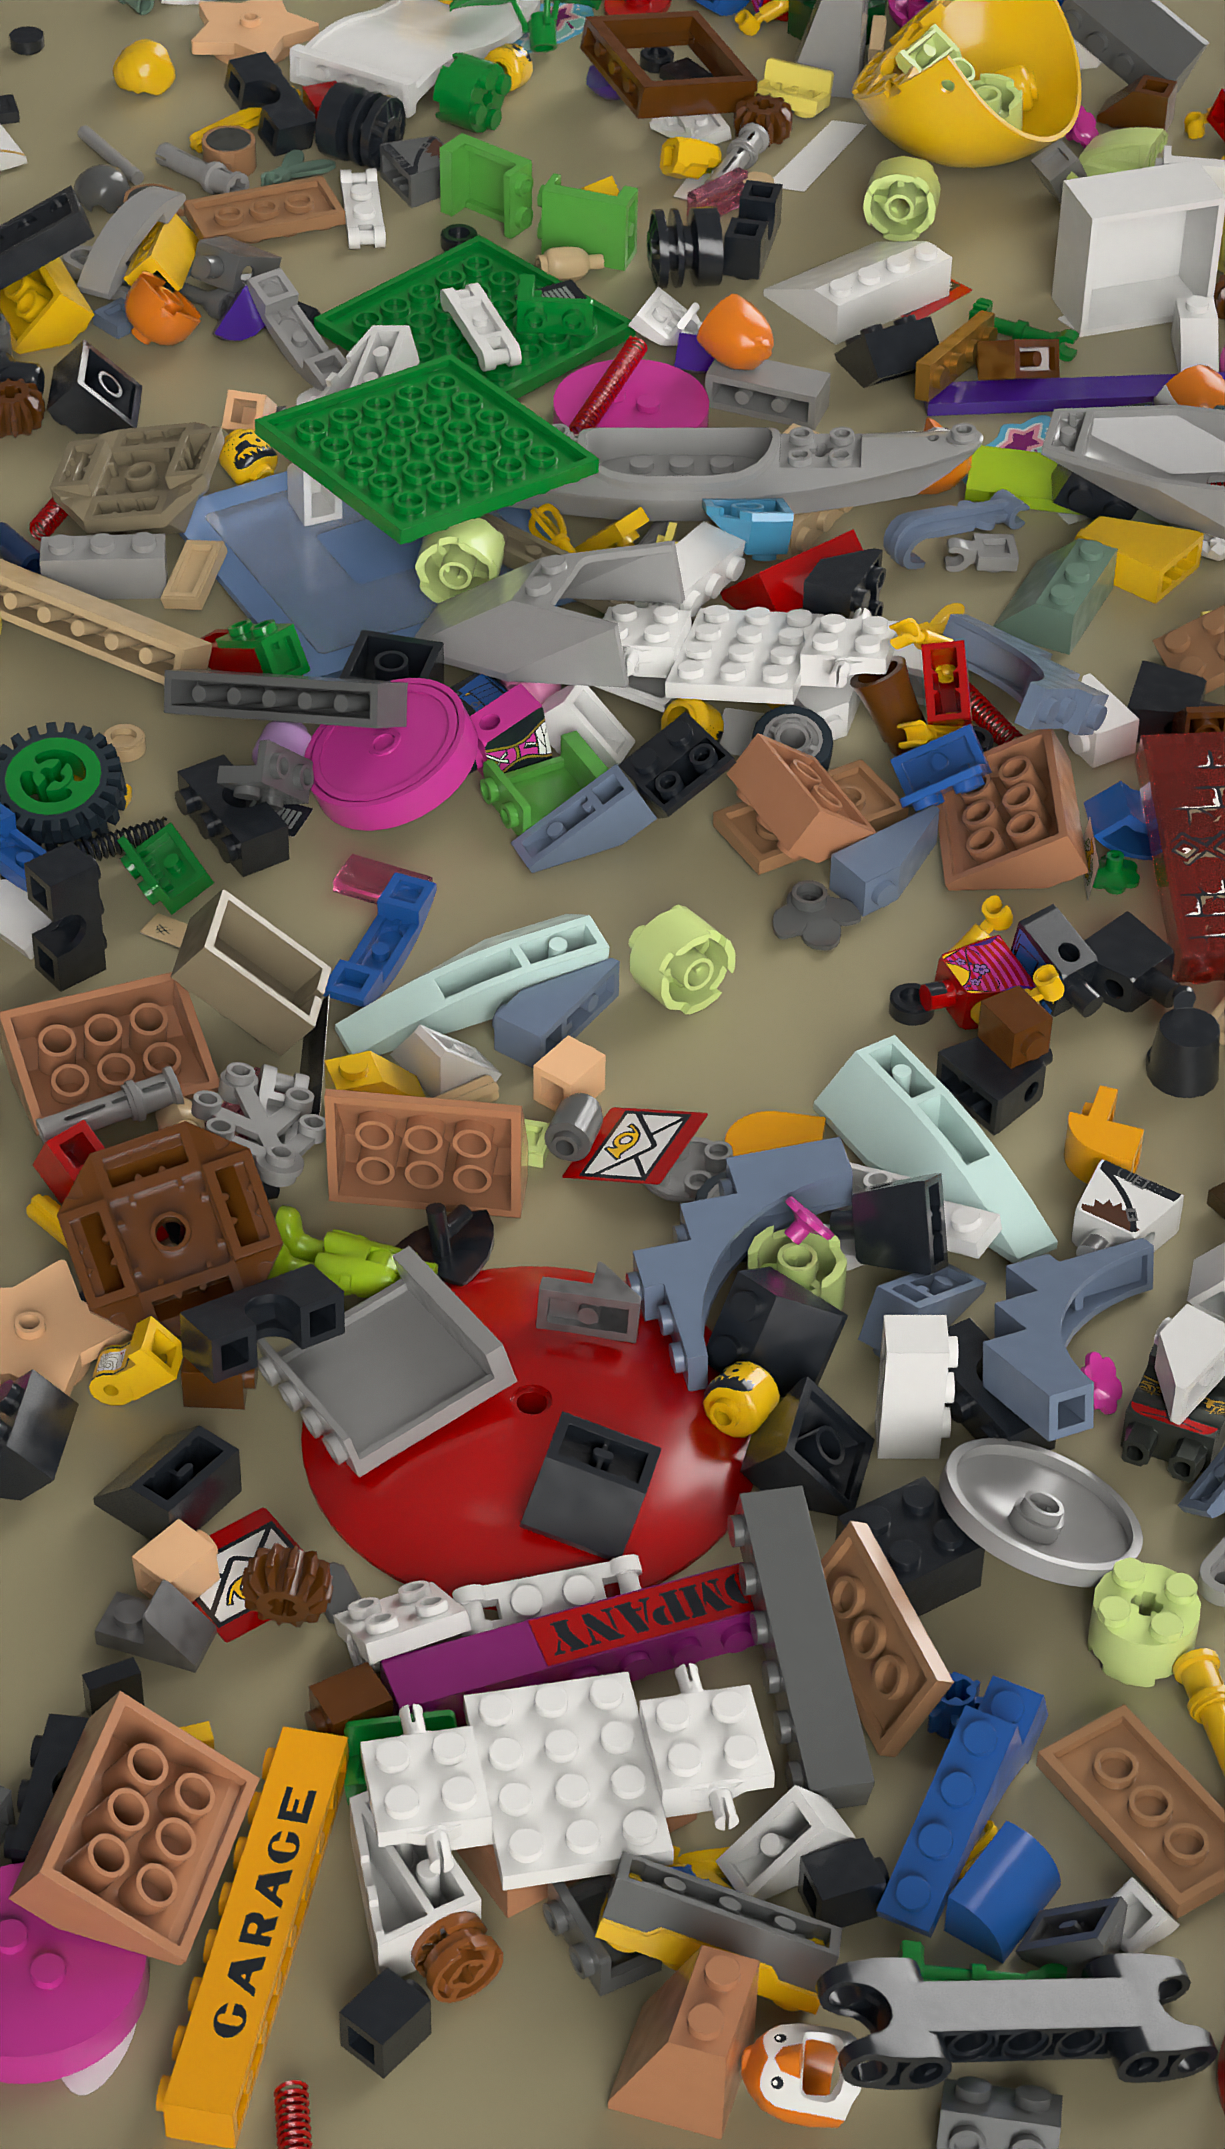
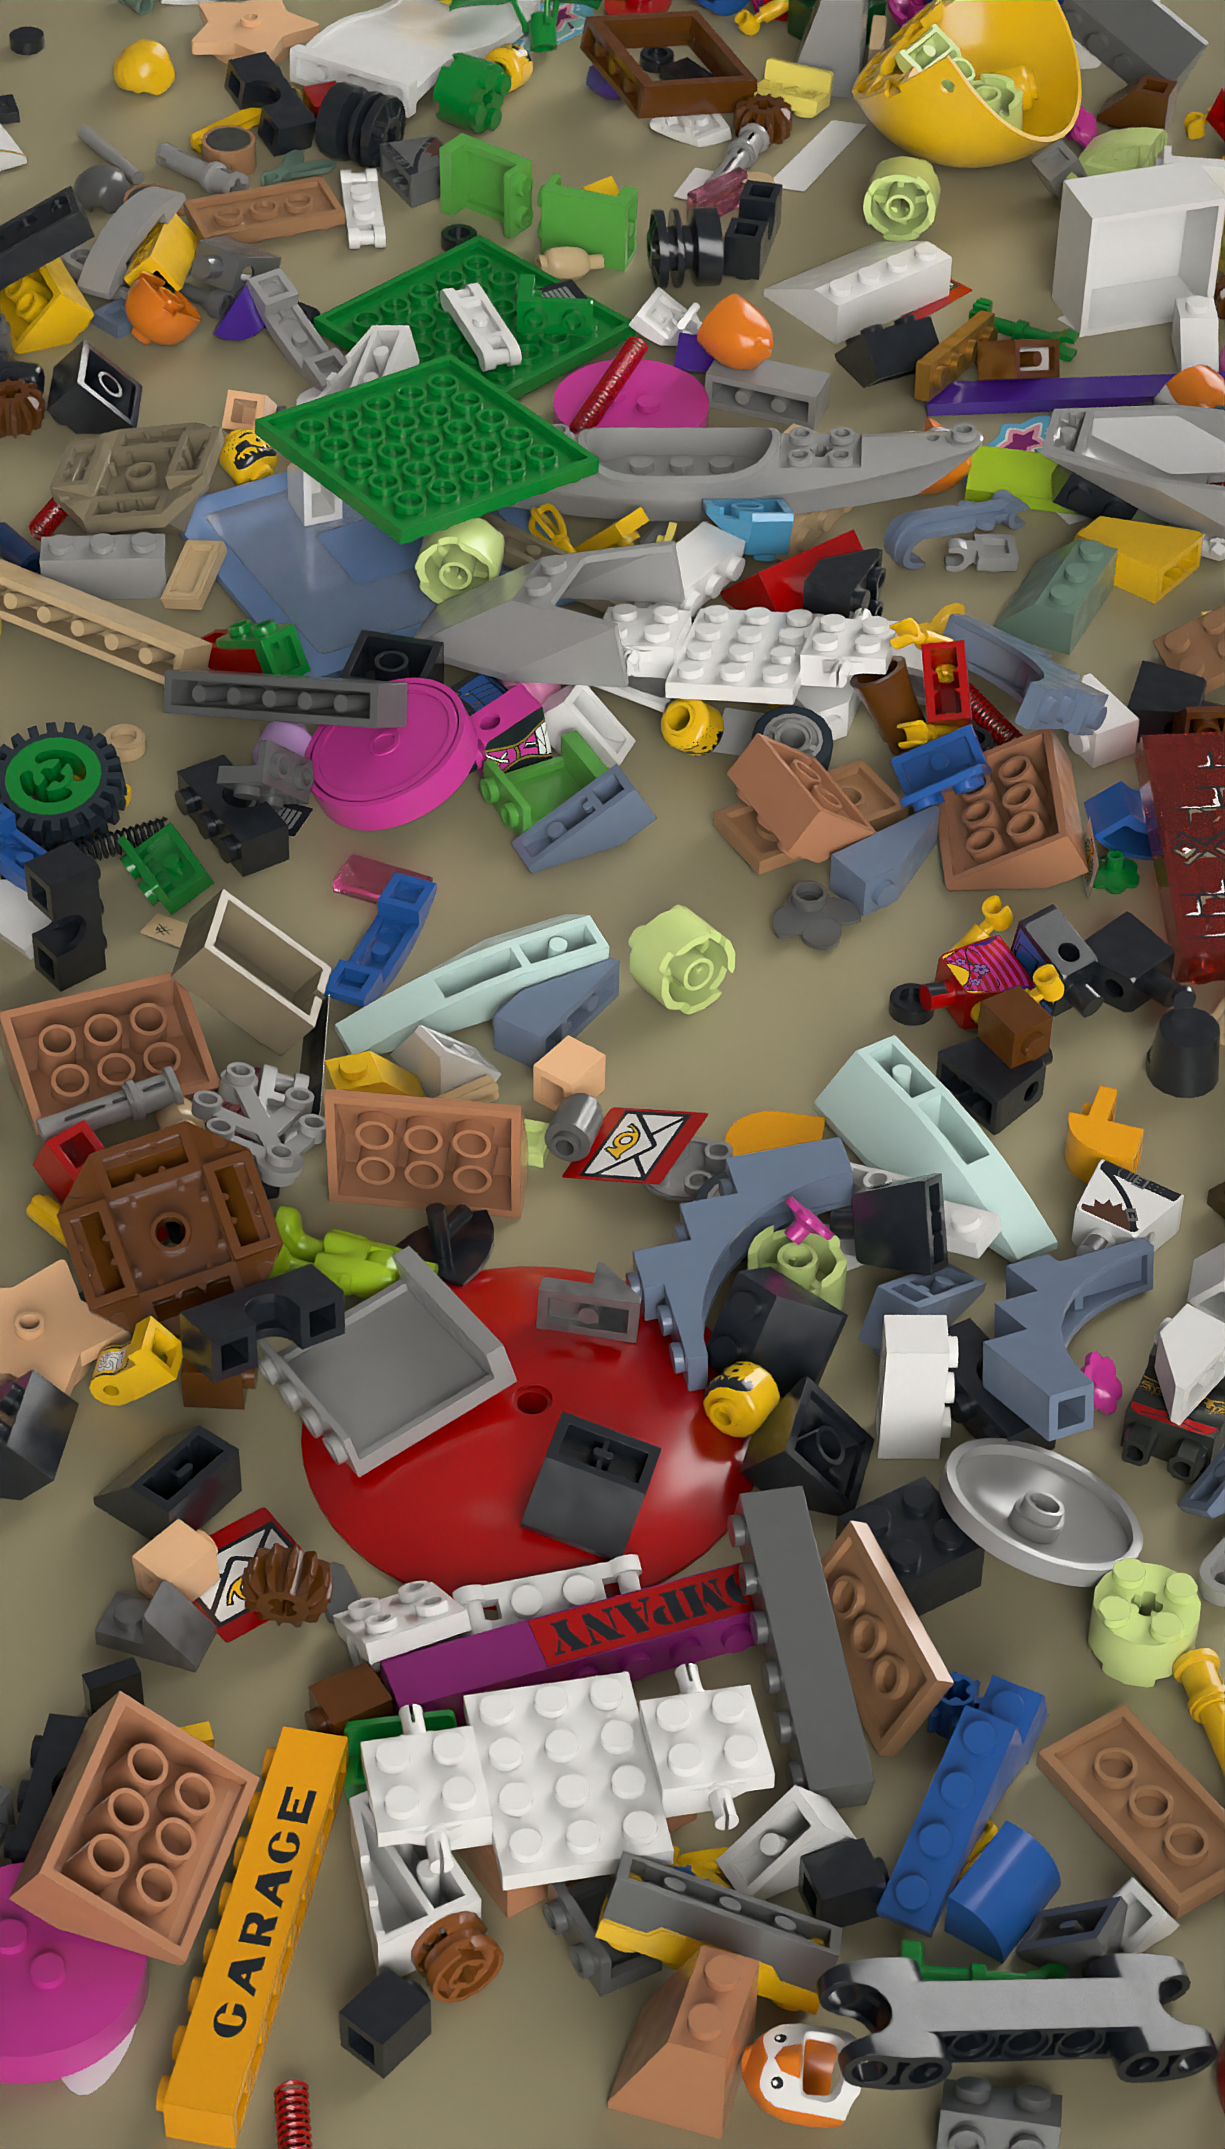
(676, 765): black slope -> none
(688, 158): yellow rock -> none

